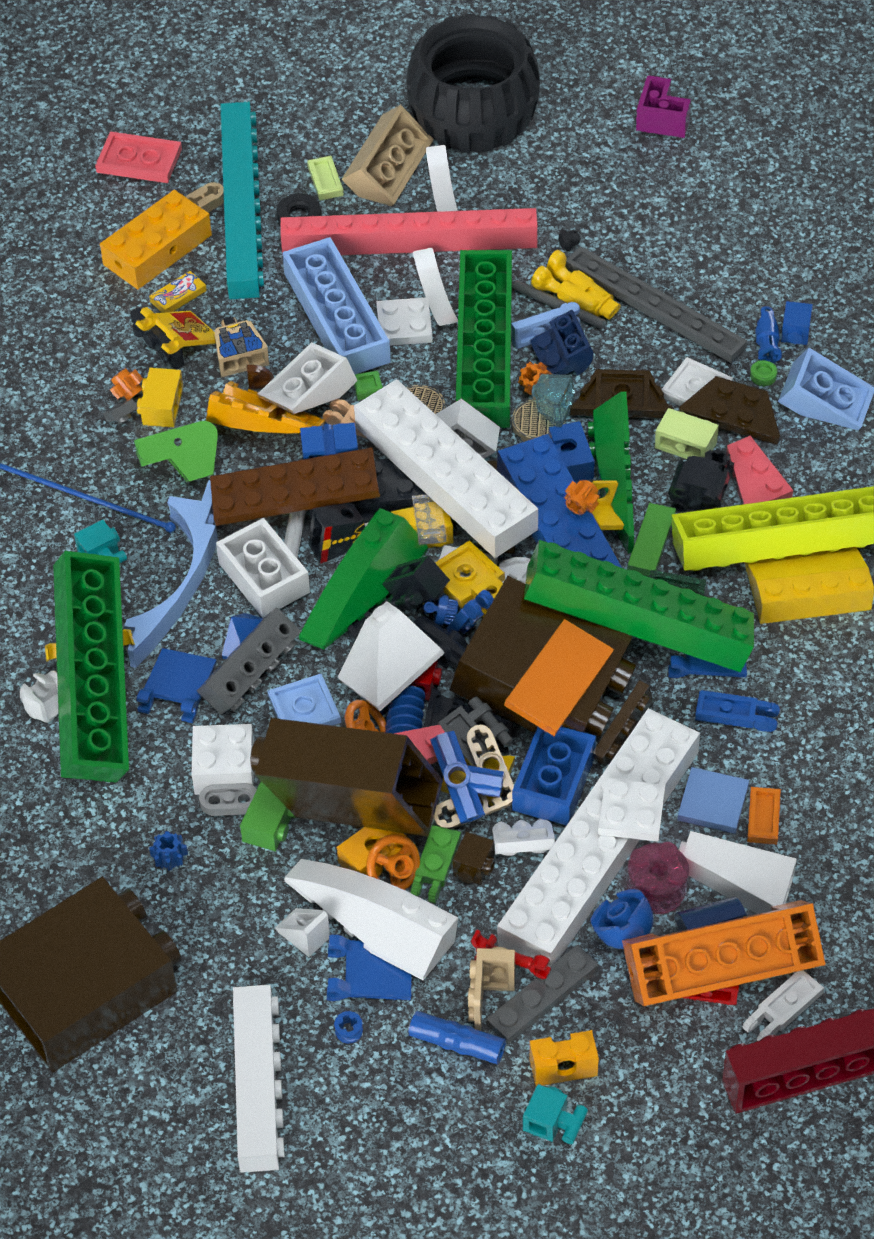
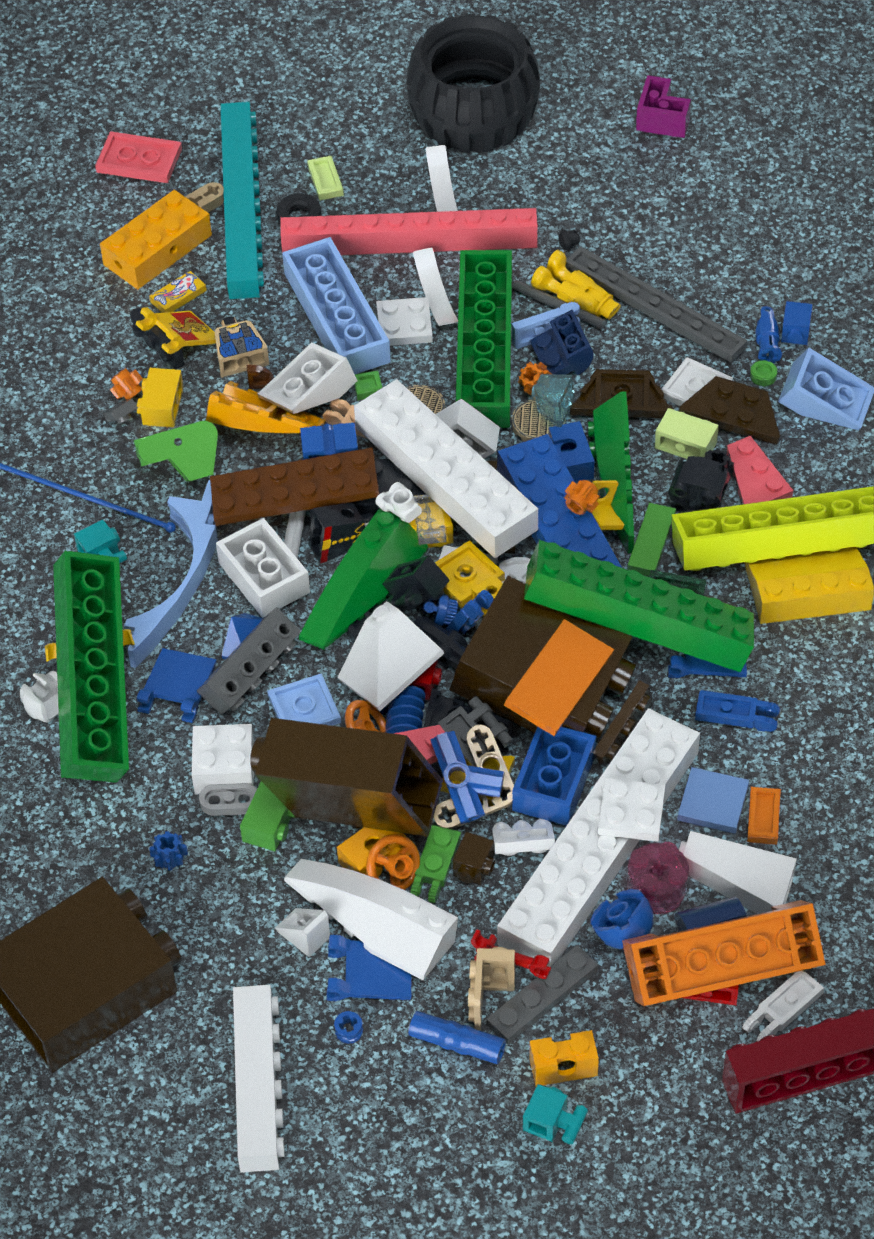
(388, 157): tan slope -> none
(400, 502): none -> white plate

